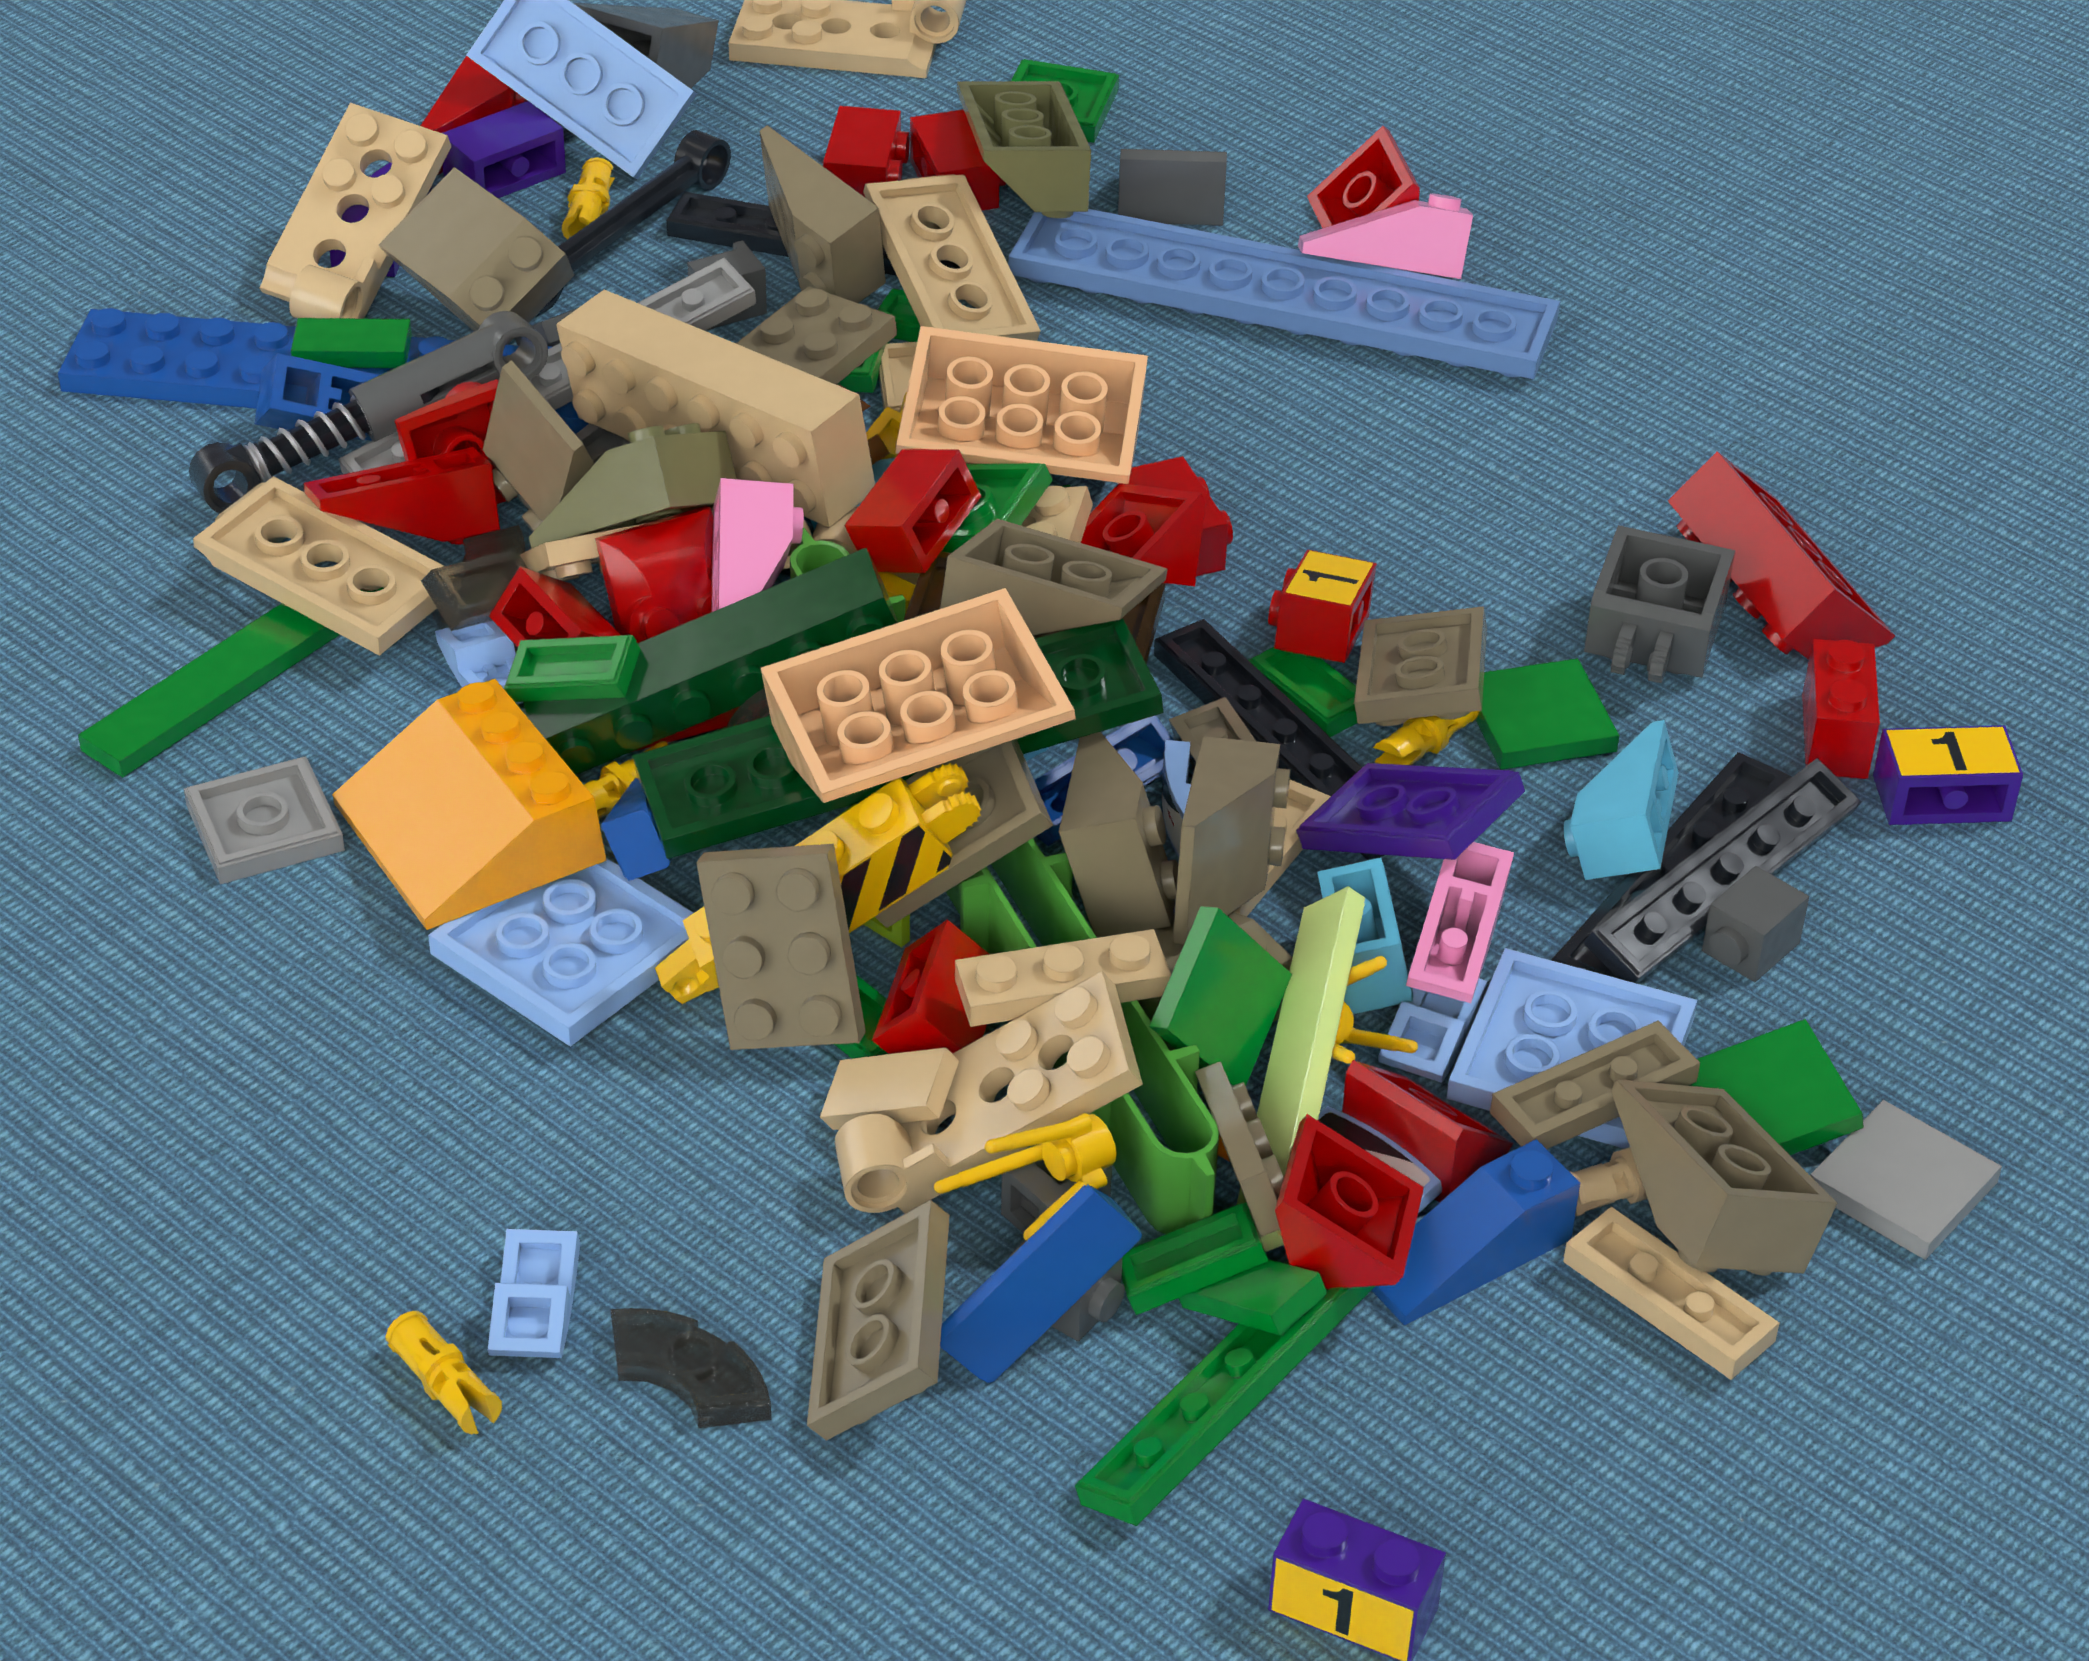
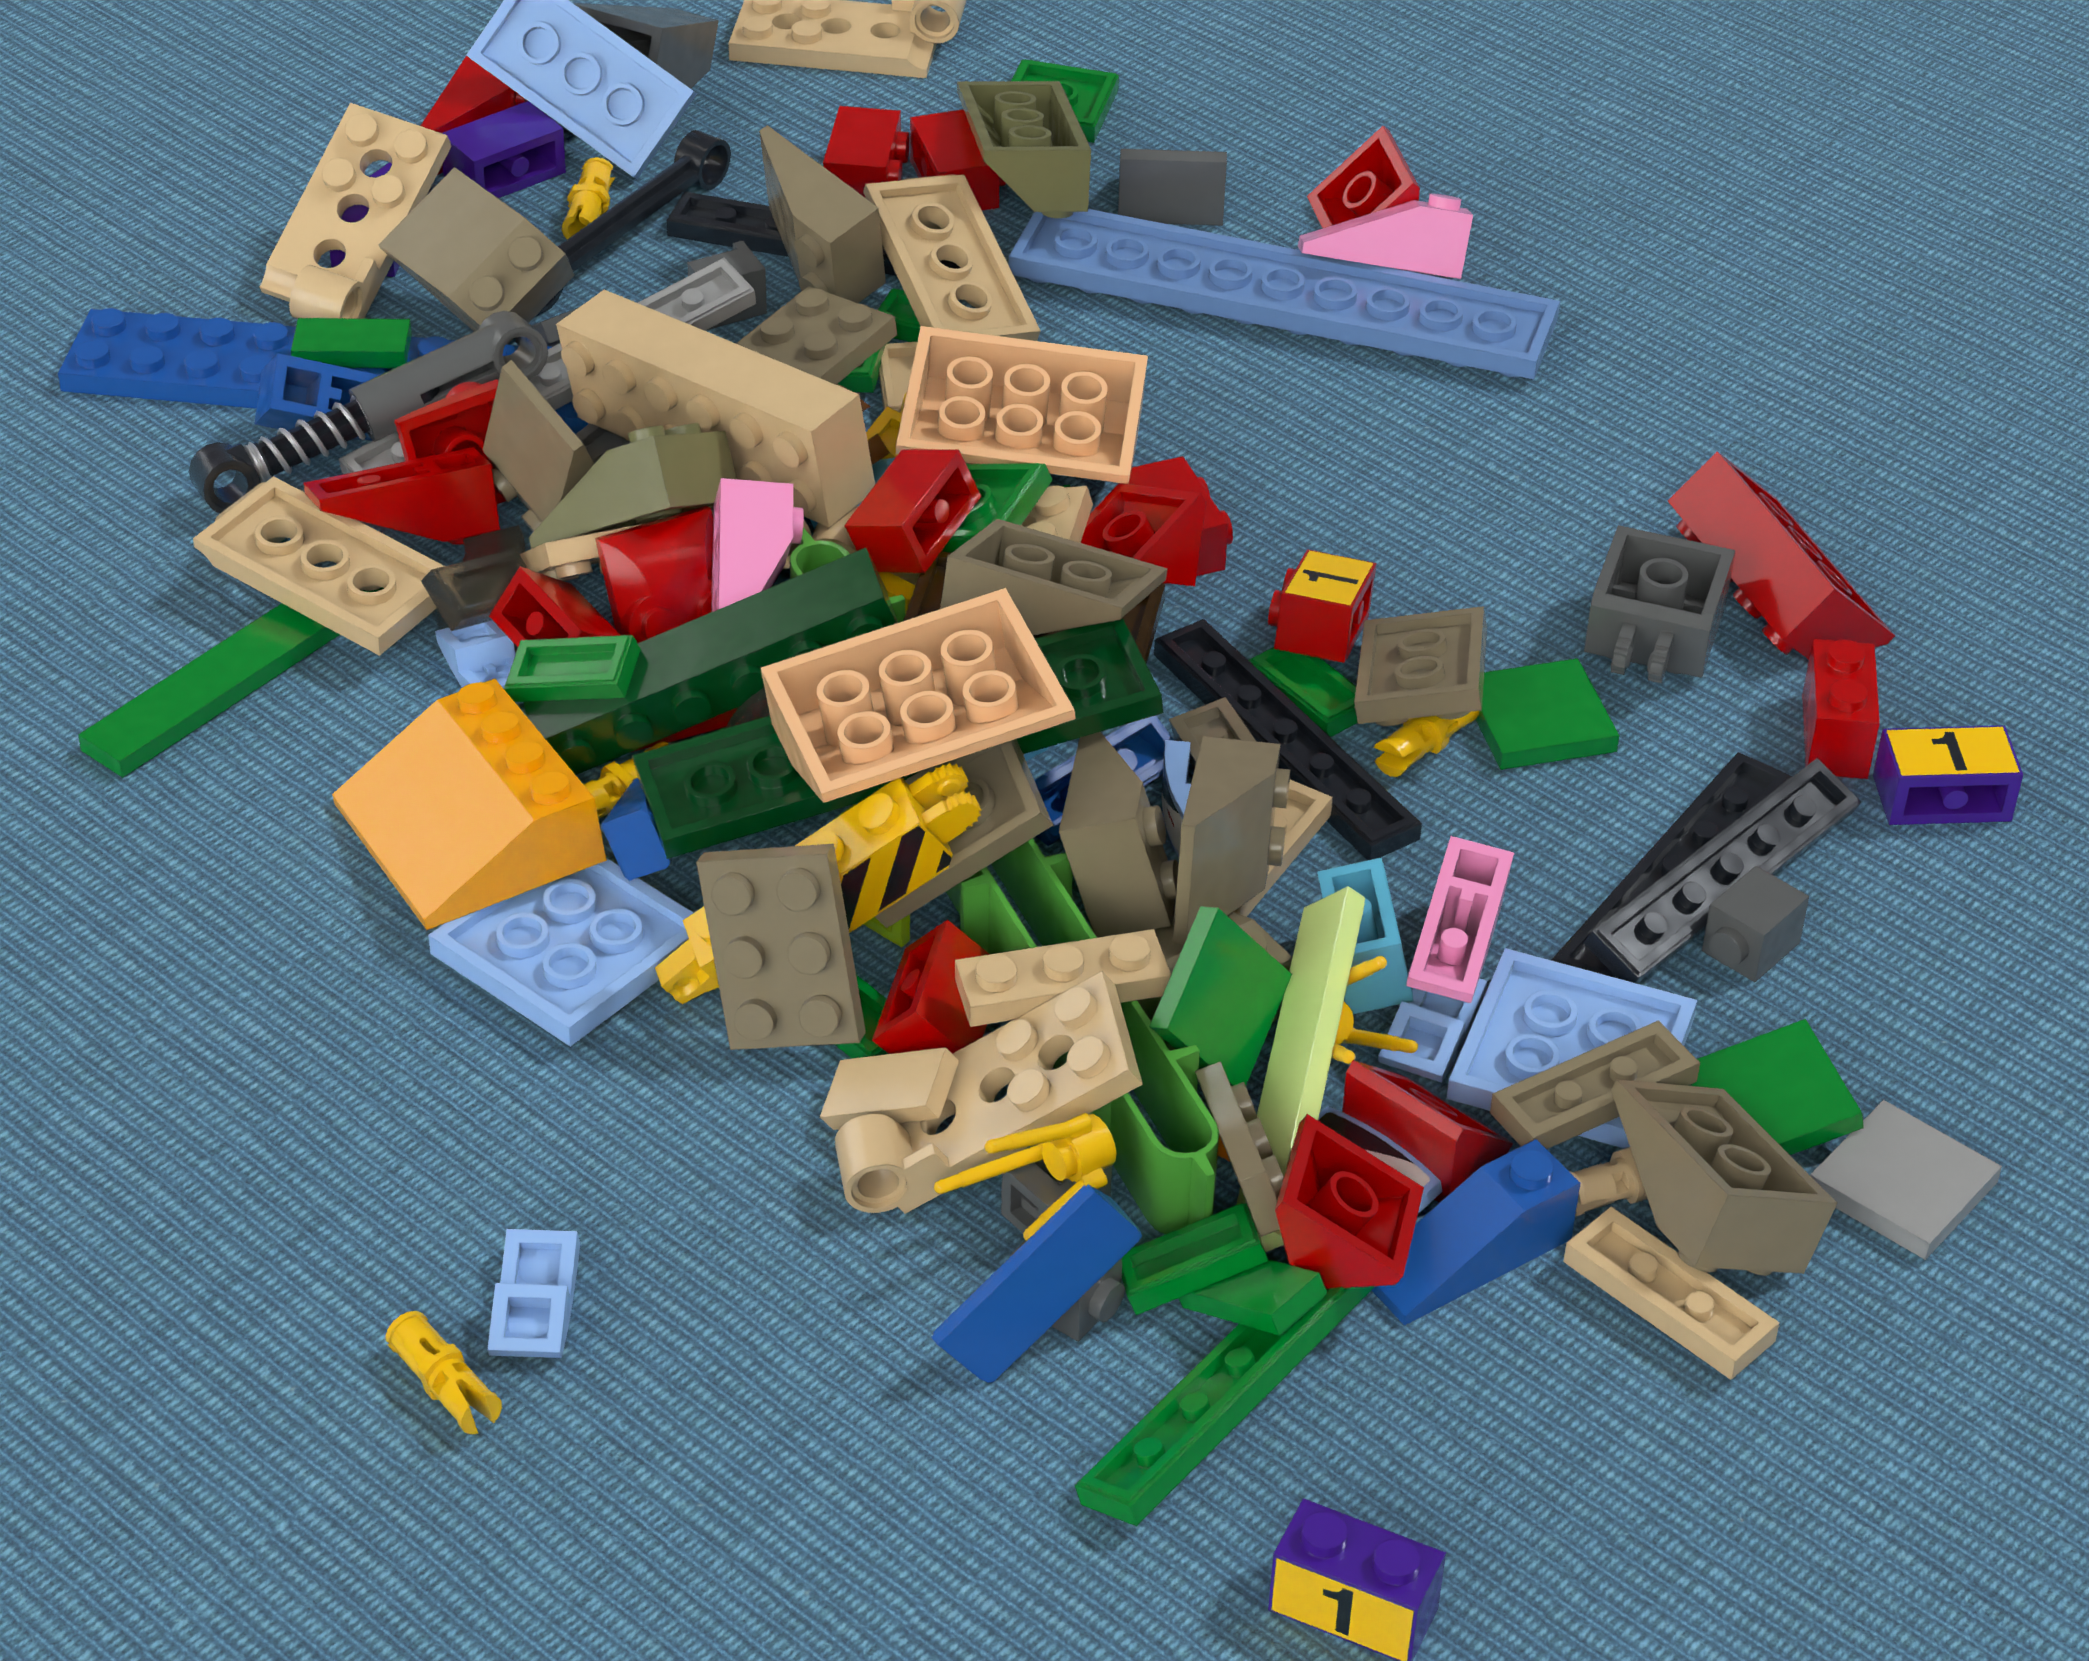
(263, 820): light grey tile -> none
(698, 1367): clear smoke tile -> none
(879, 1321): dark tan plate -> none
(1411, 810): dark purple tile -> none
(1626, 809): medium azure slope -> none

